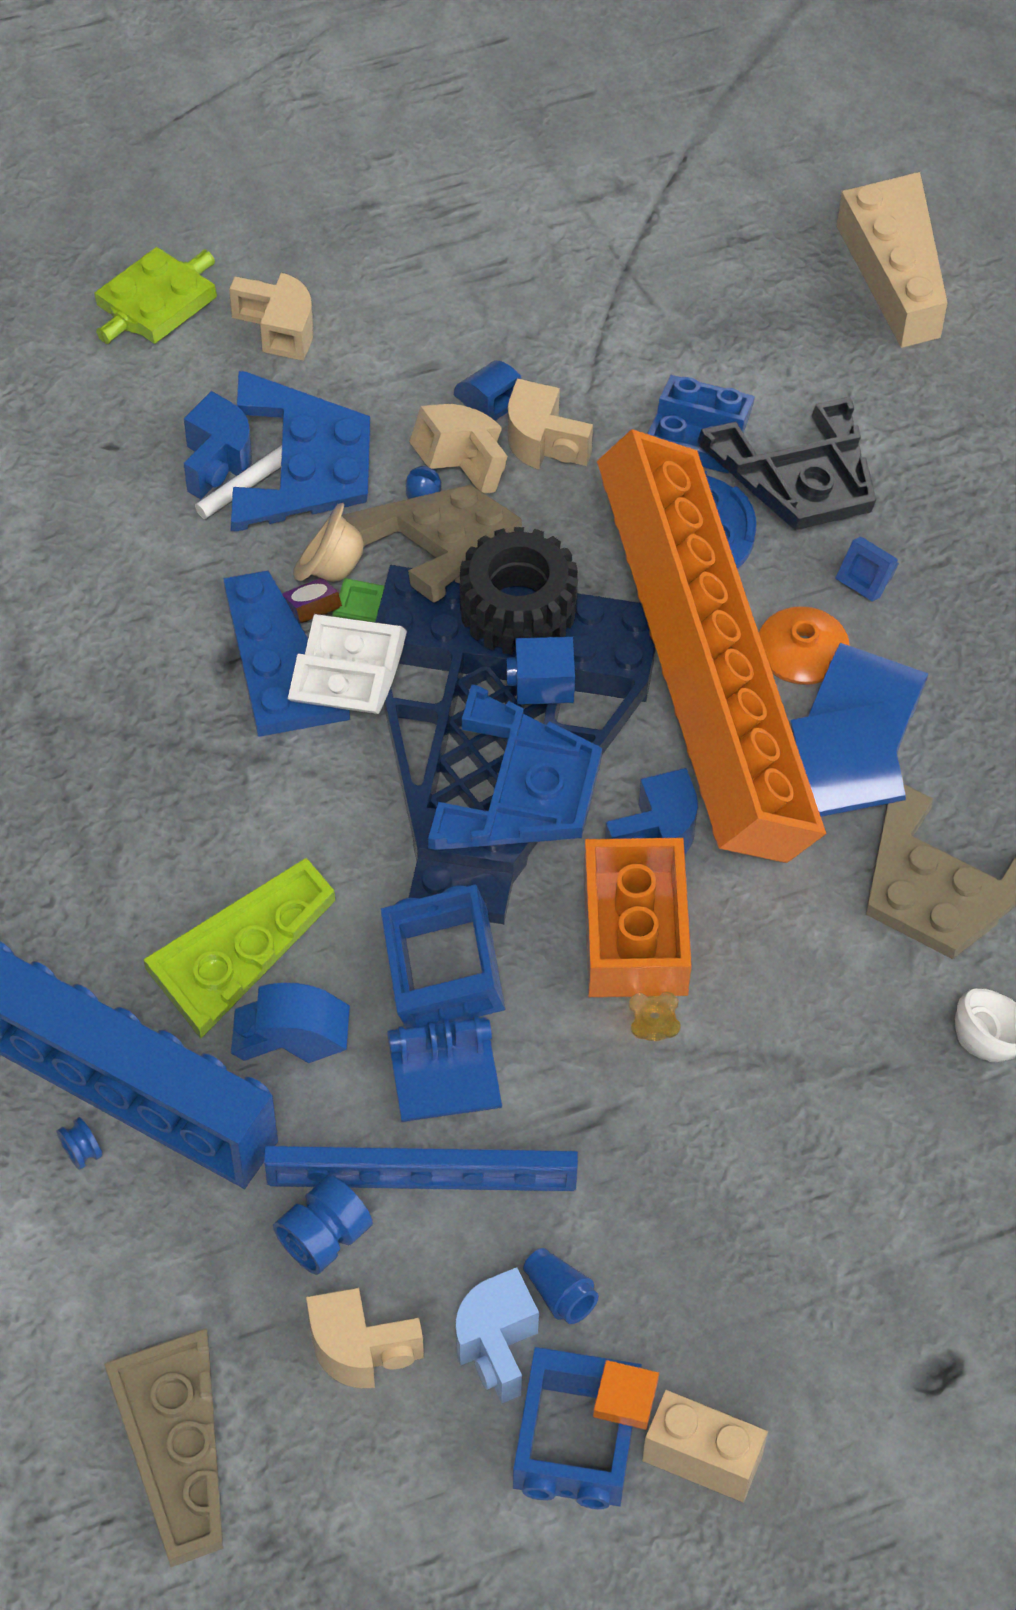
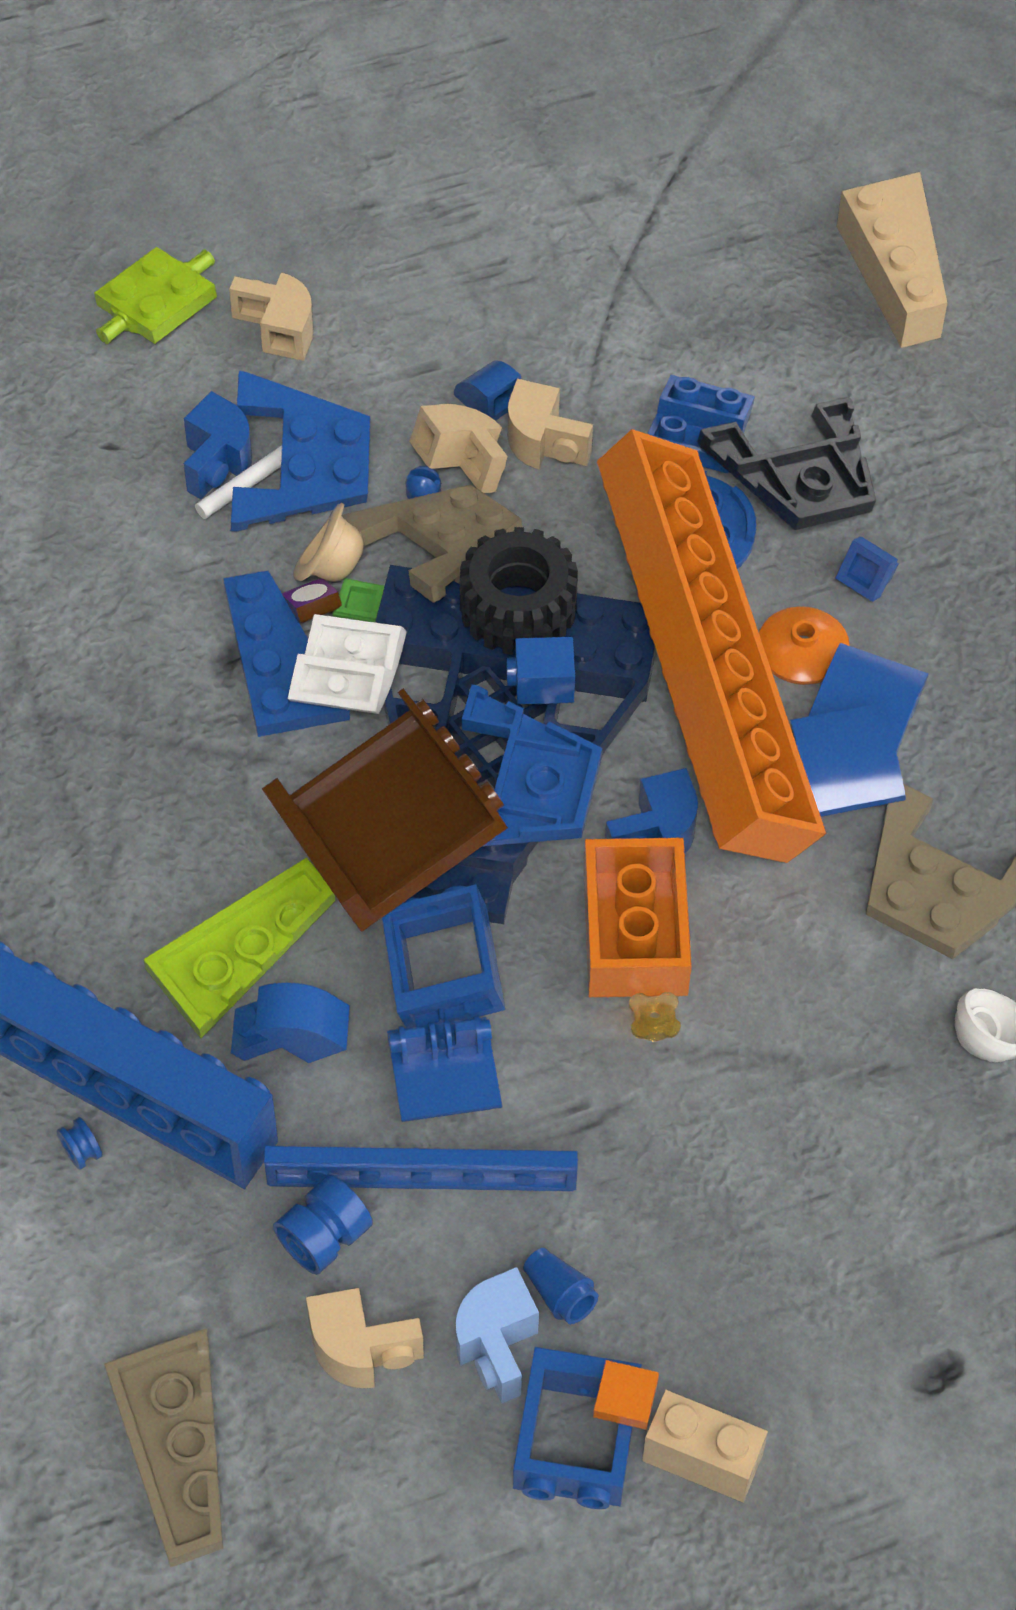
(391, 814): none -> reddish brown panel

